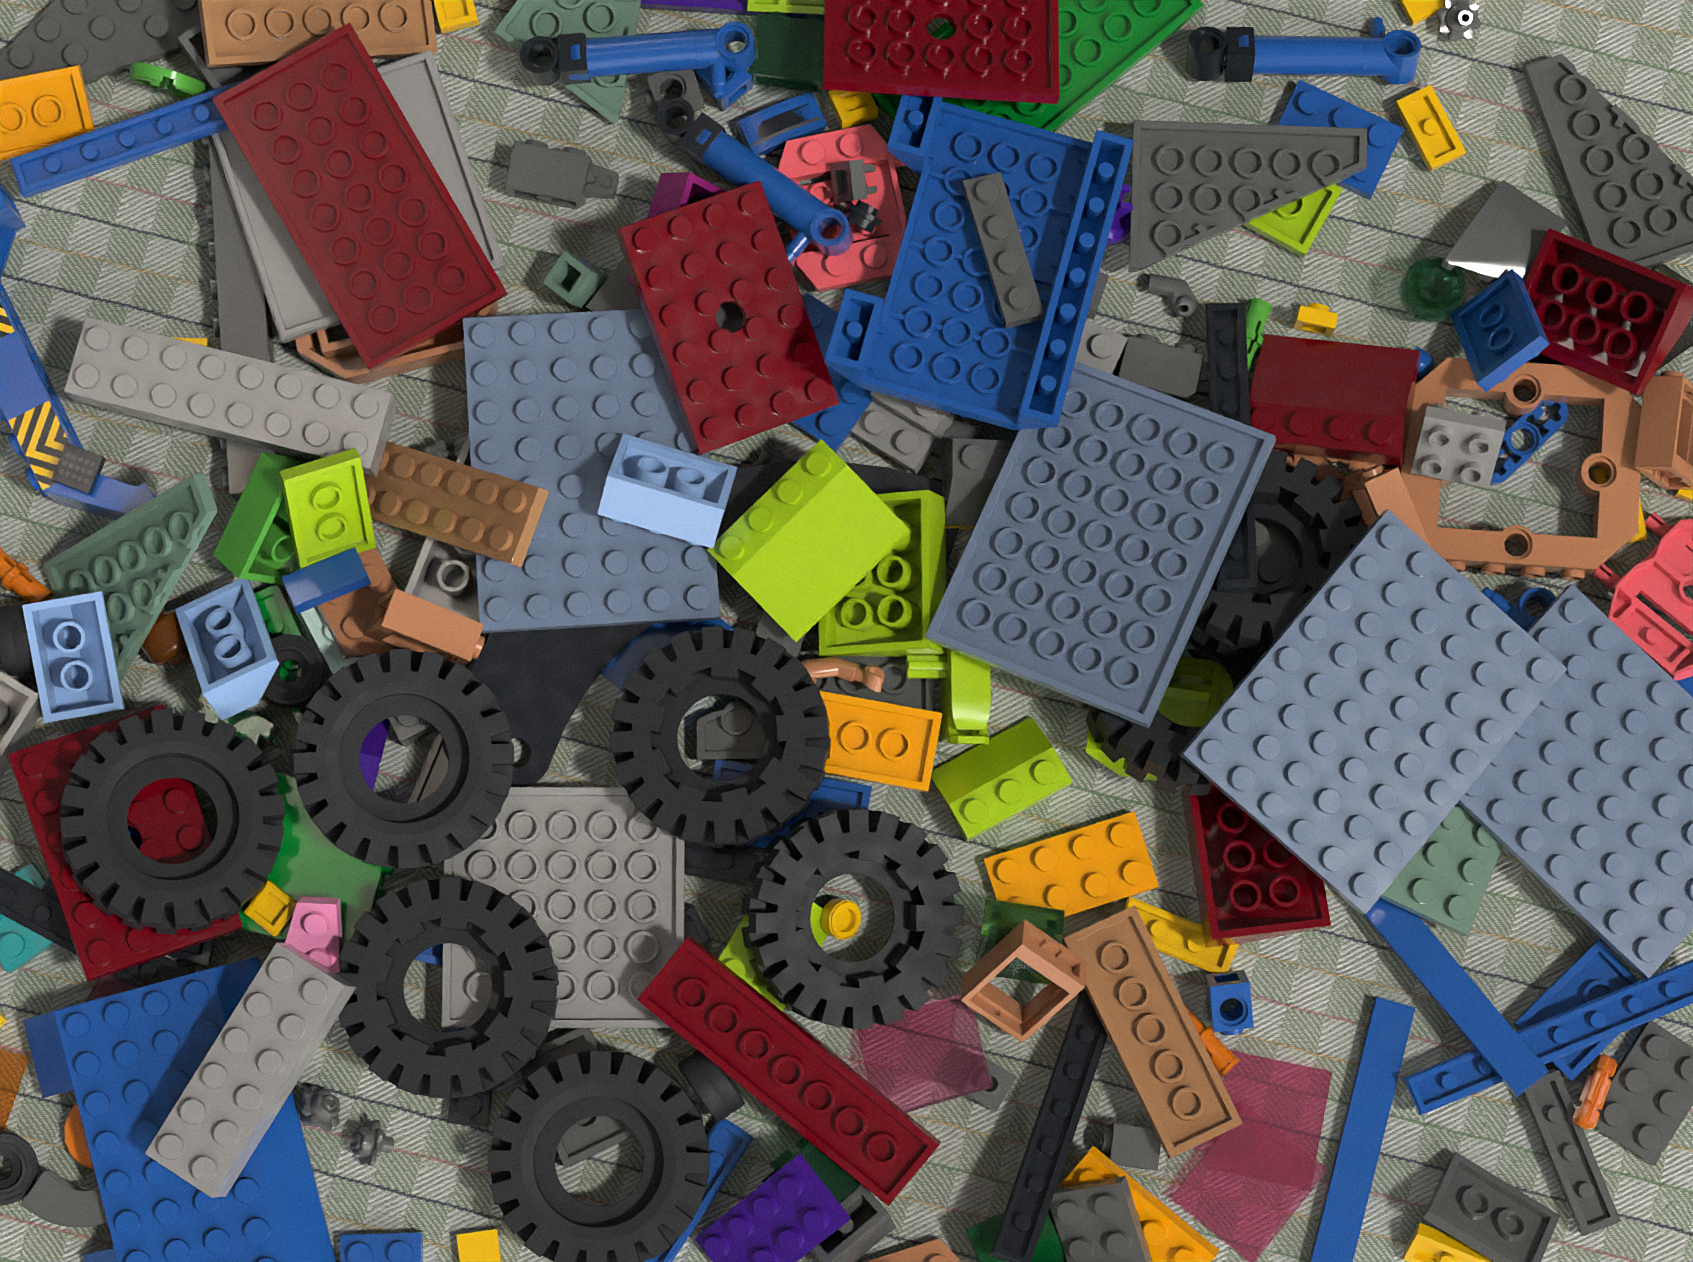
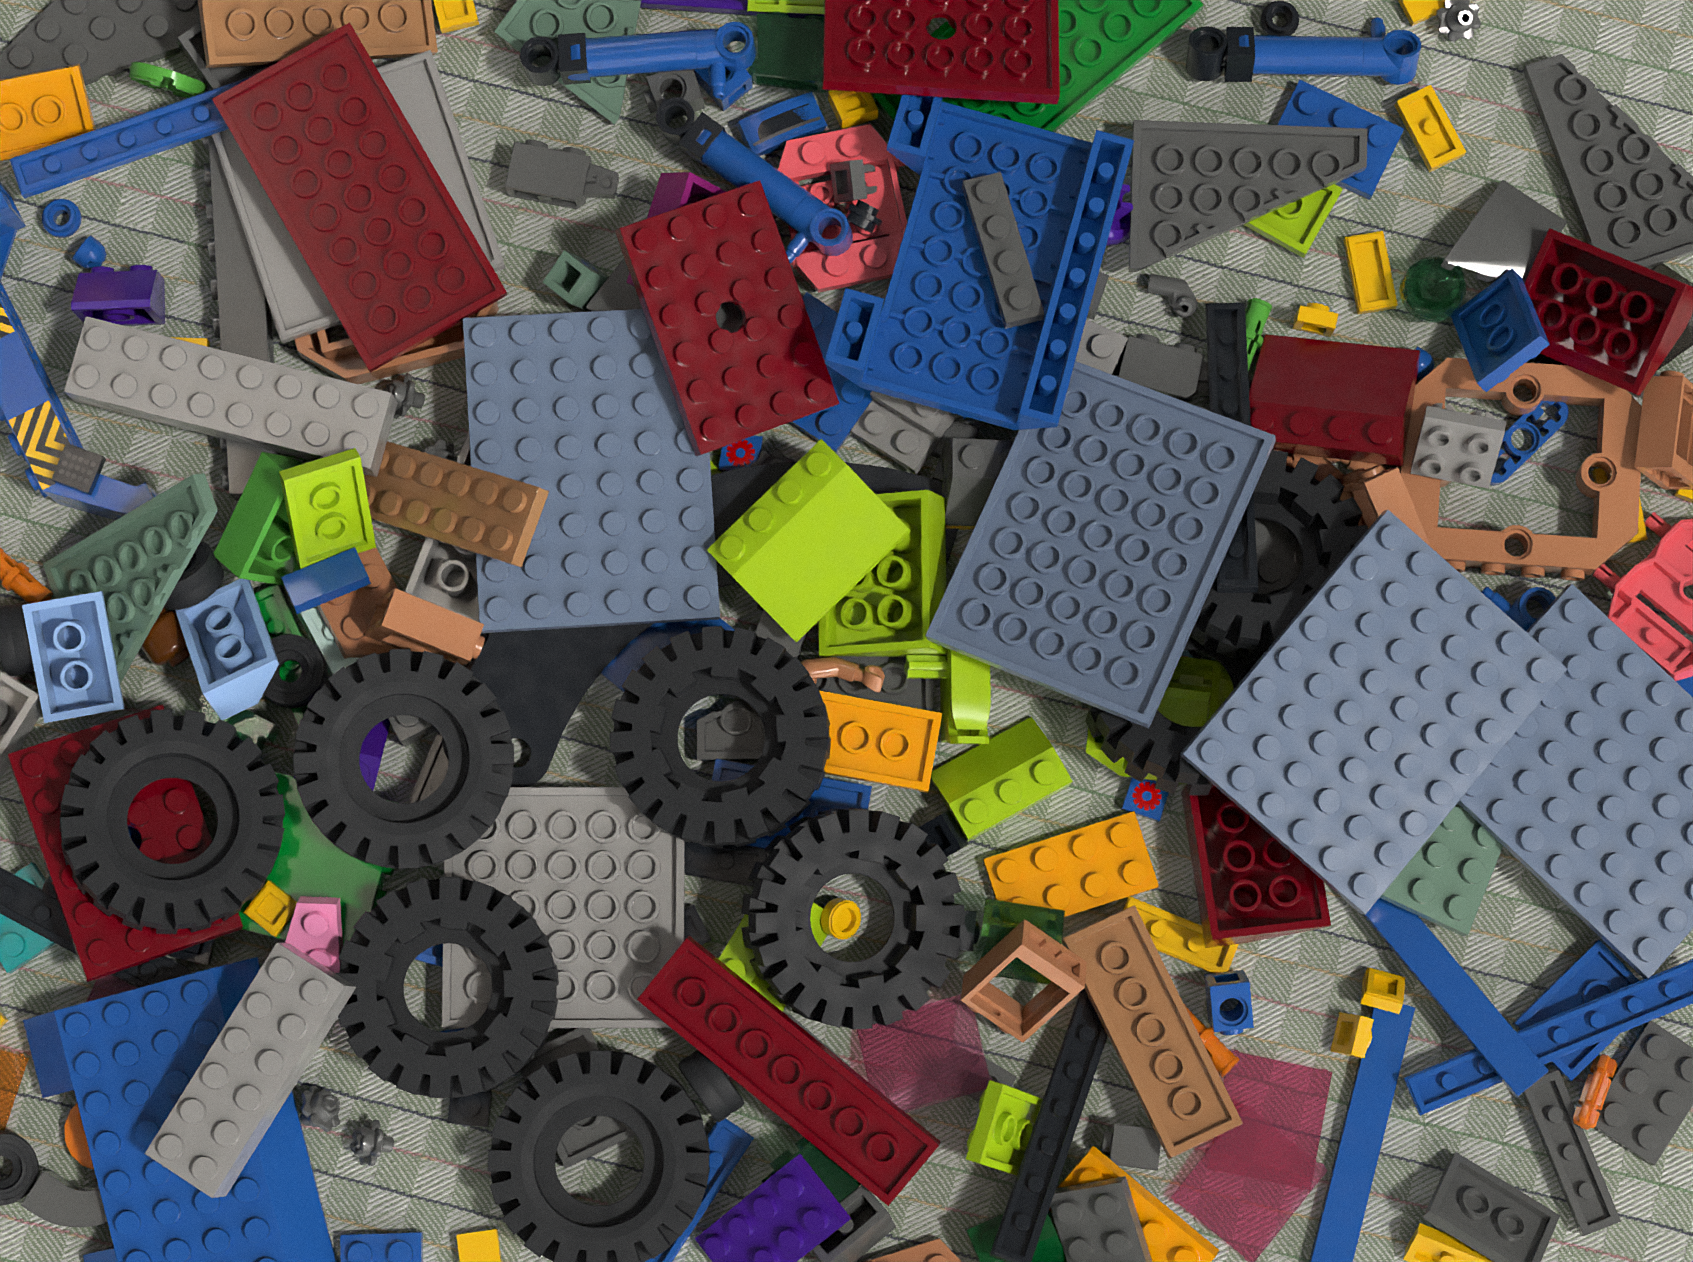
(58, 207): none -> blue plate
(90, 253): none -> blue hinge
(121, 296): none -> dark purple slope
(198, 580): none -> black tyre
(404, 392): none -> dark grey plant
(667, 491): light blue slope -> none
(740, 454): none -> tile
(945, 832): none -> black plate
(968, 932): none -> black plate
(1002, 1127): none -> lime plate
(1145, 799): none -> tile
(1283, 9): none -> black plate
(1352, 1035): none -> yellow plate
(1370, 272): none -> yellow tile
(1383, 990): none -> yellow tile

